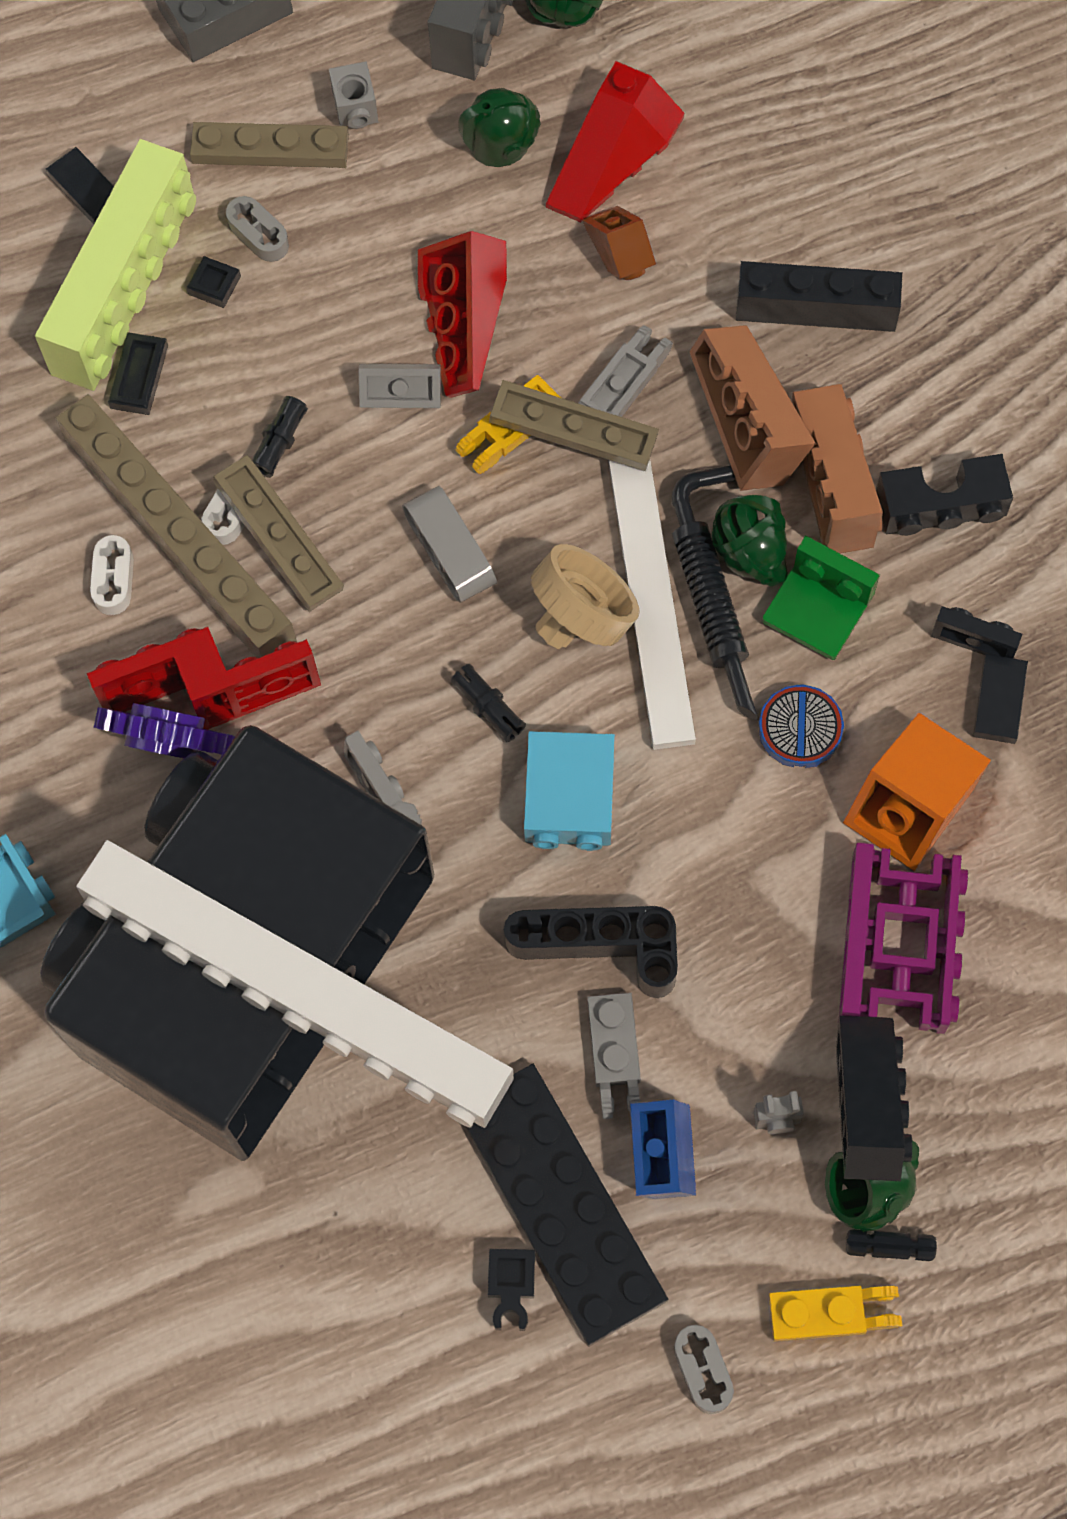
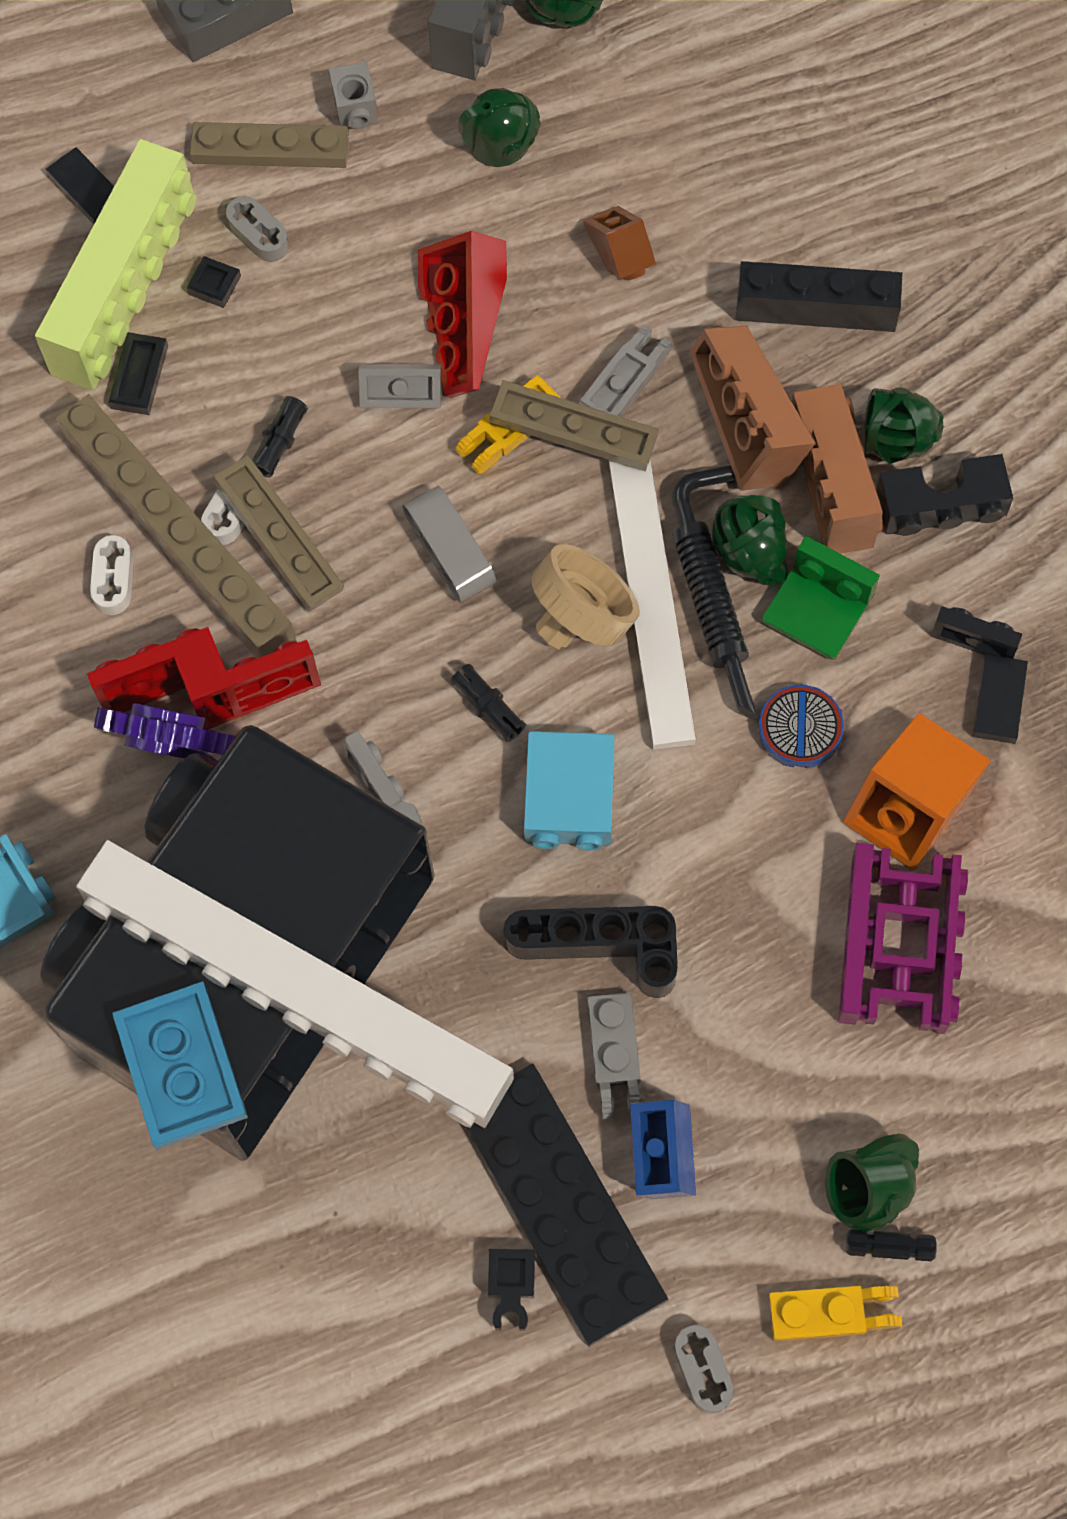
(179, 1065): none -> dark azure plate
(620, 133): red wedge -> none
(779, 1113): light grey plate -> none
(871, 1099): black brick -> none
(900, 424): none -> dark green helmet

